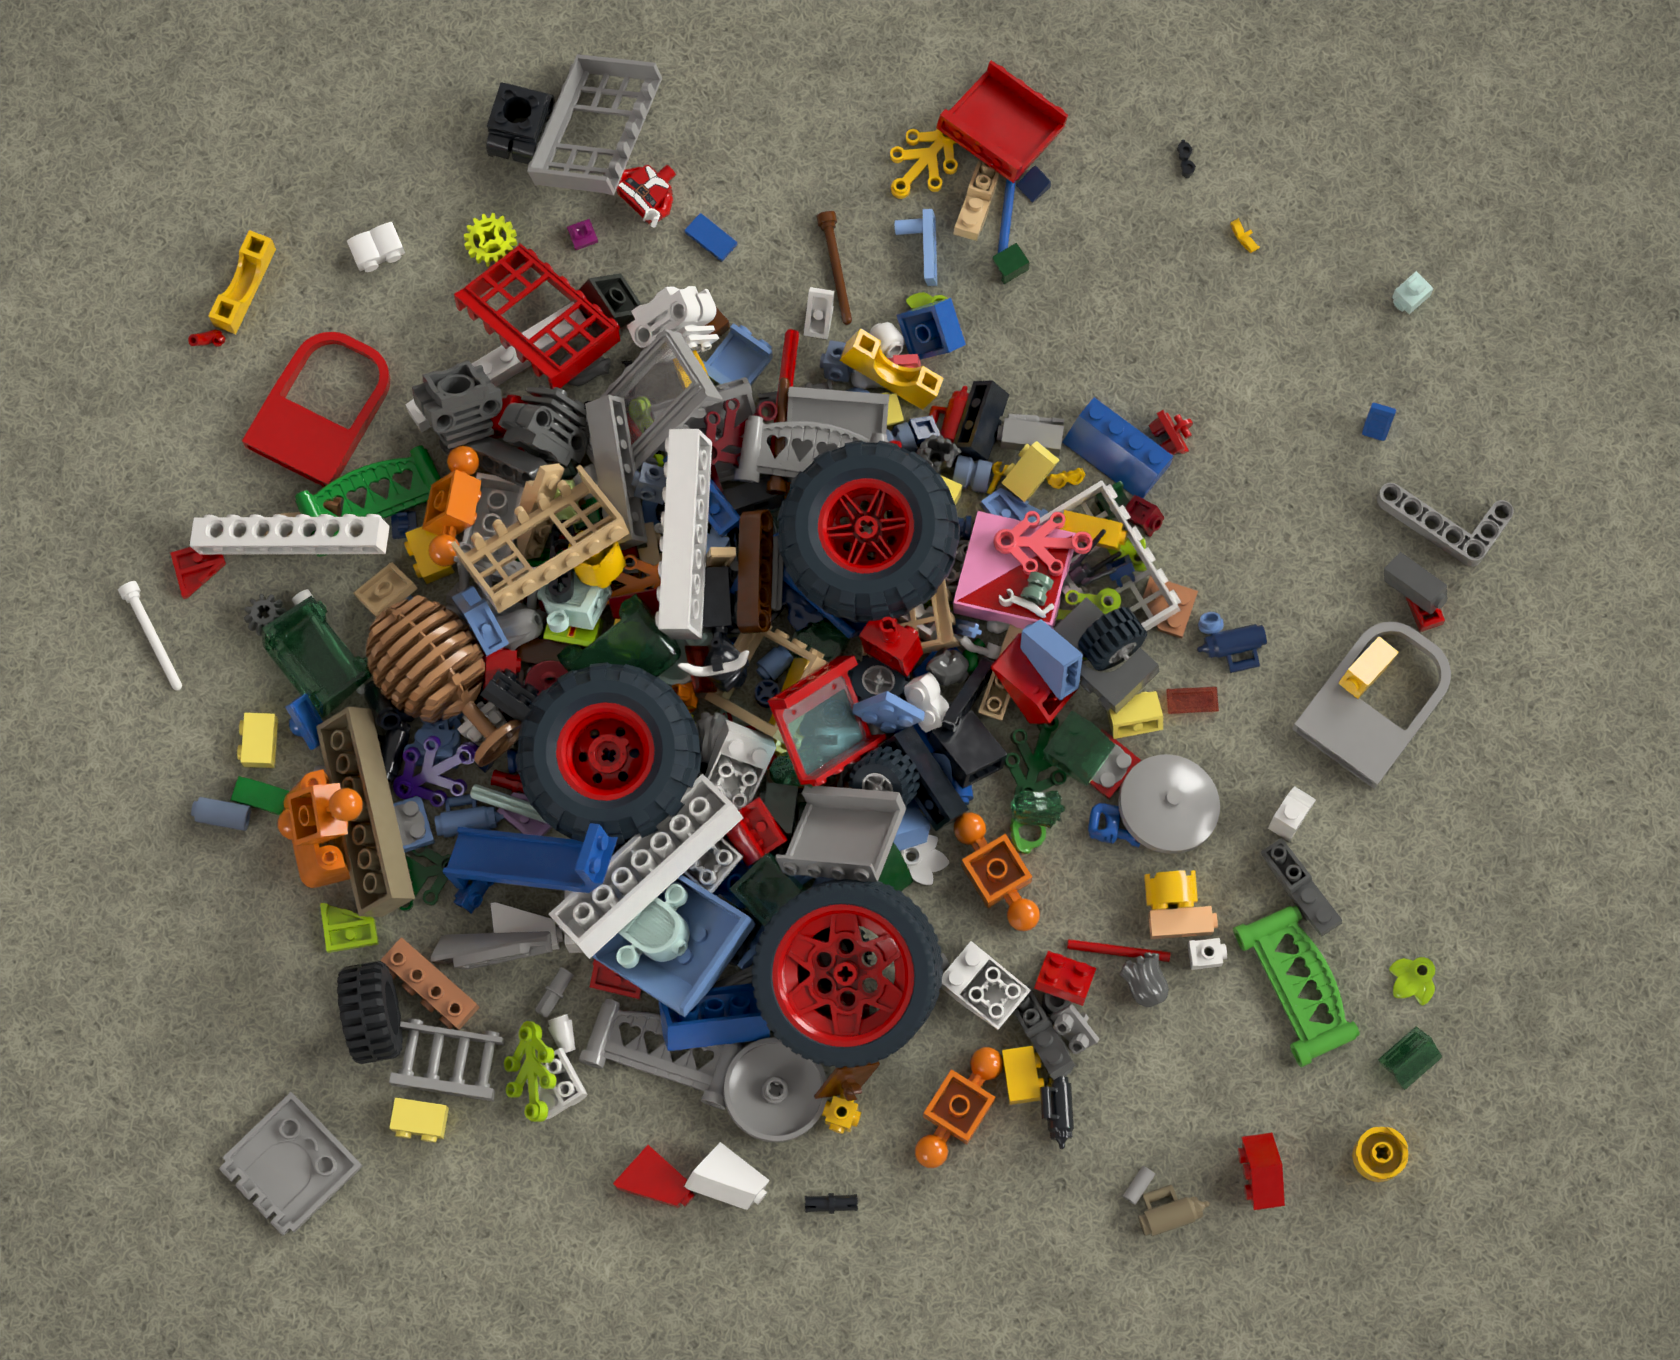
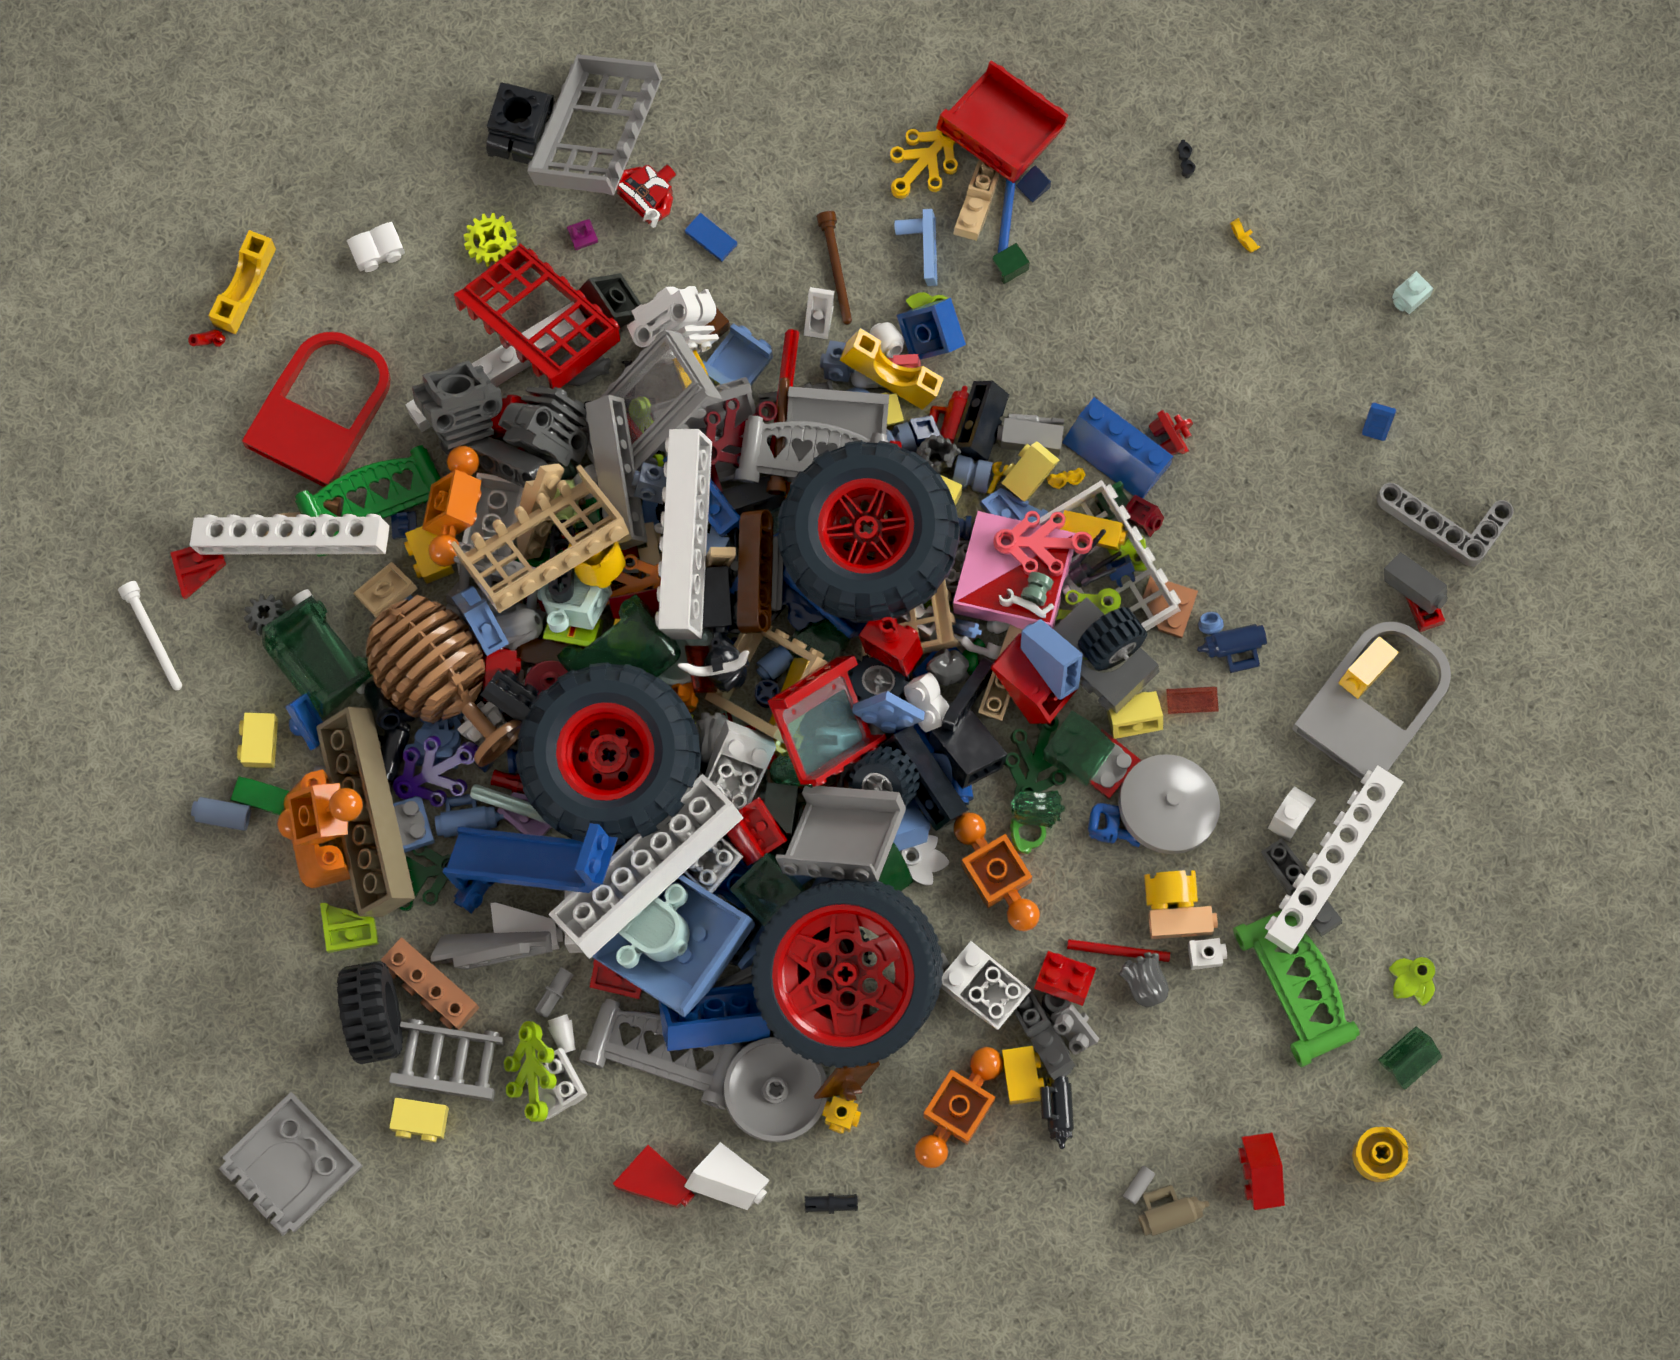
(1386, 787): none -> white brick

